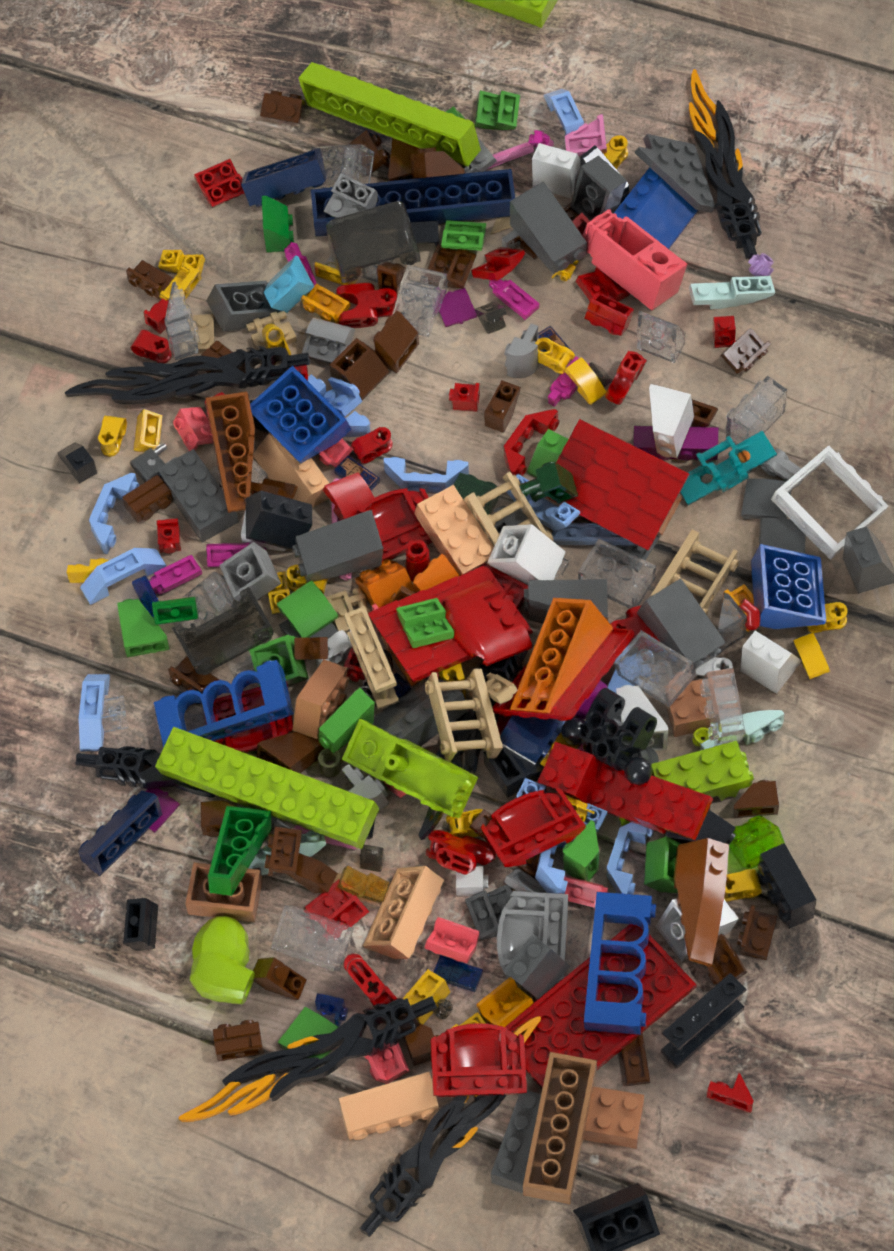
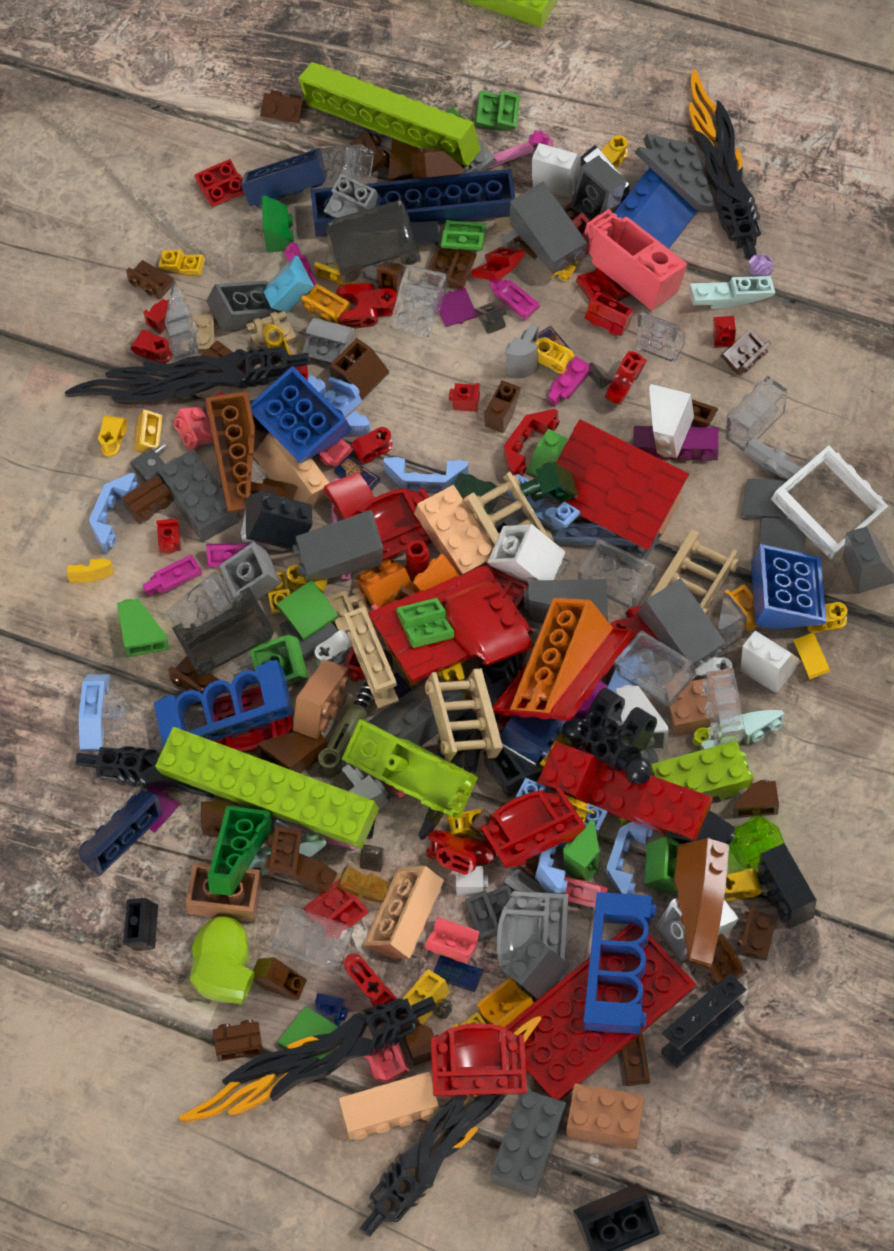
(78, 461): black slope -> none
(119, 568): light blue slope -> none
(145, 593): clear blue slope -> none
(175, 610): green brick -> none
(186, 279): yellow hinge -> none
(311, 648): reddish brown slope -> none
(341, 725): bright green slope -> none
(396, 341): reddish brown slope -> none
(499, 688): tan hinge -> none
(559, 1128): medium nougat brick -> none
(565, 108): light blue slope -> none
(586, 137): bright pink wing -> none
(586, 380): yellow slope -> none
(730, 472): teal piece -> none
(737, 1097): red slope -> none
(753, 614): red arm -> none

